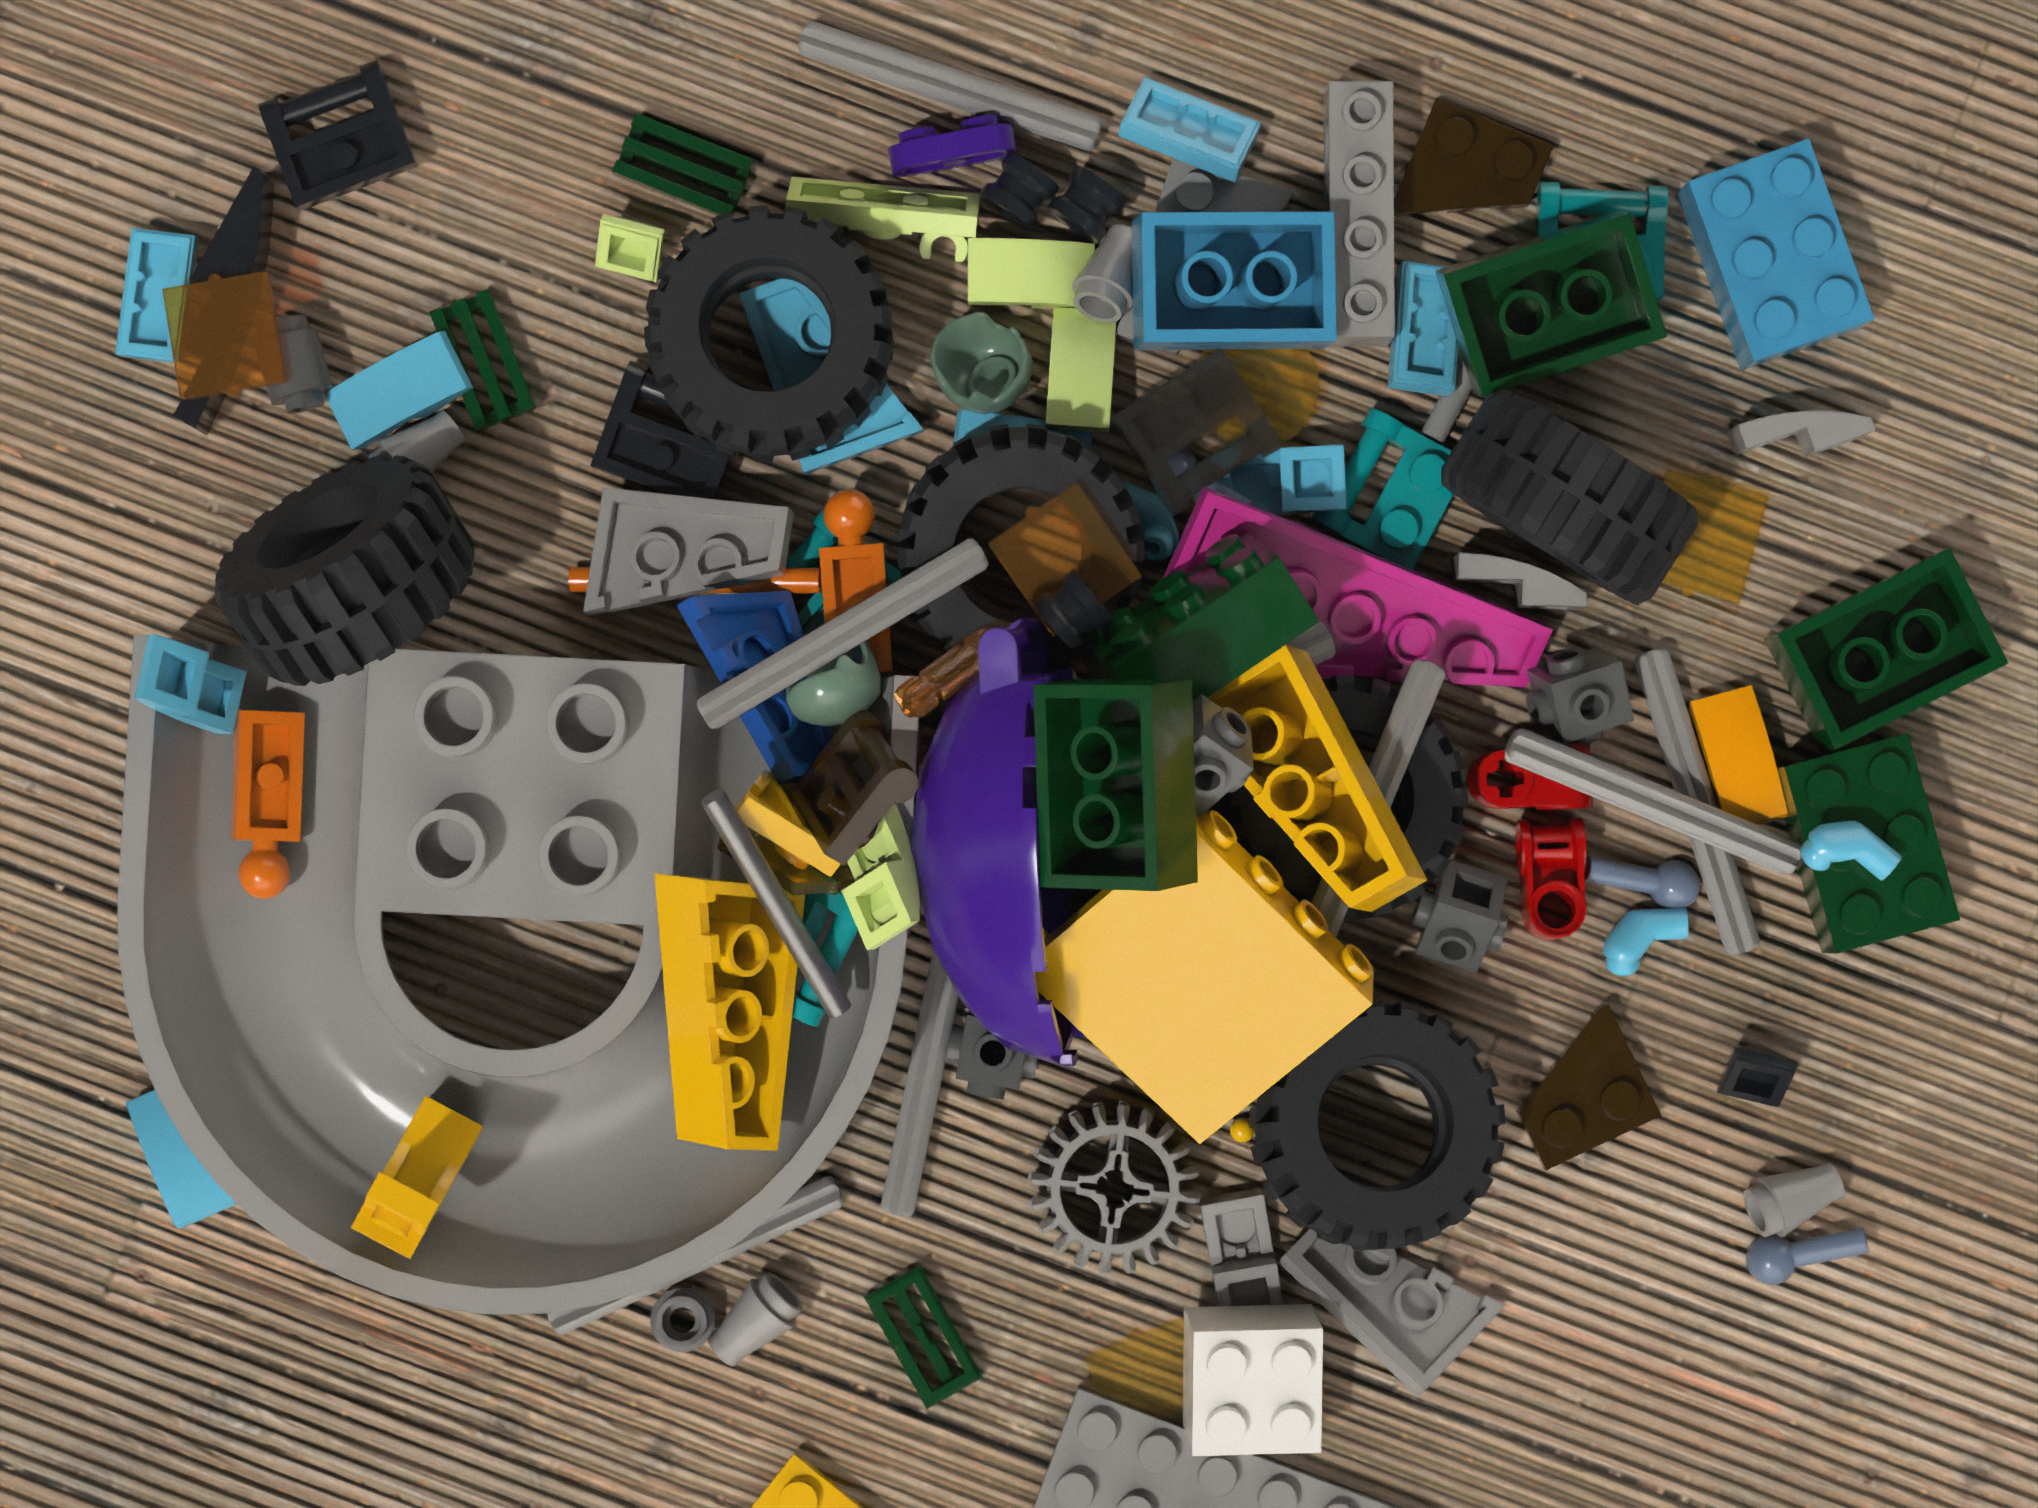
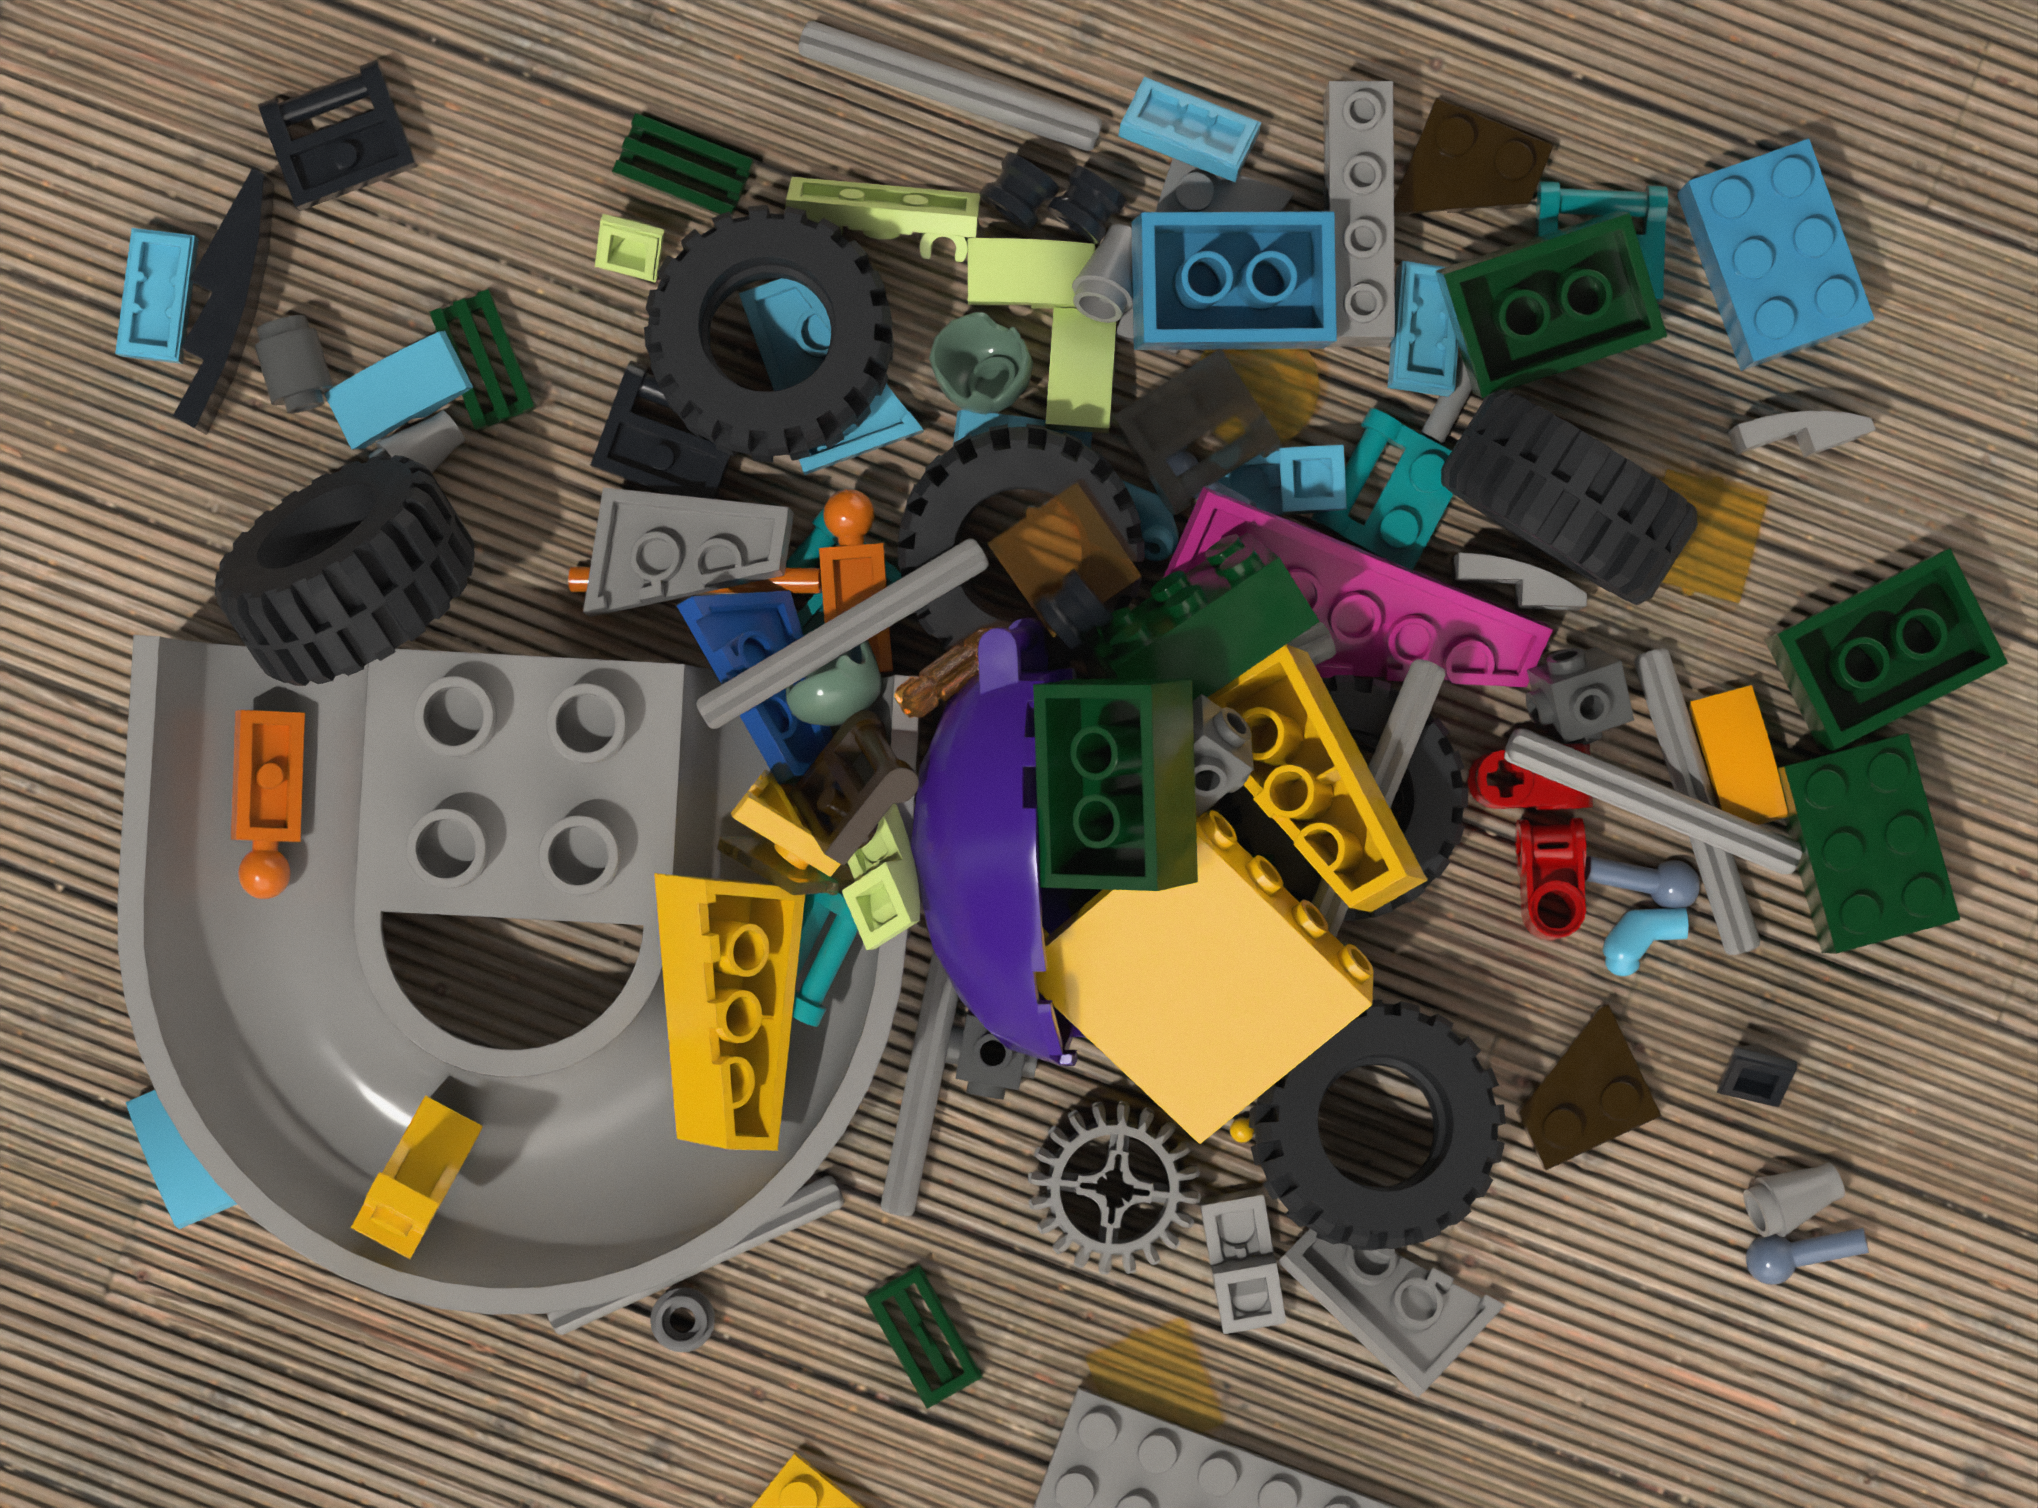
(189, 685): medium azure slope -> none
(224, 336): clear orange piece -> none
(758, 1316): light grey cone -> none
(776, 903): flat silver bar -> none
(976, 143): dark purple plate -> none
(1252, 1380): white brick -> none
(1457, 928): dark grey brick -> none
(1846, 842): medium azure arm -> none

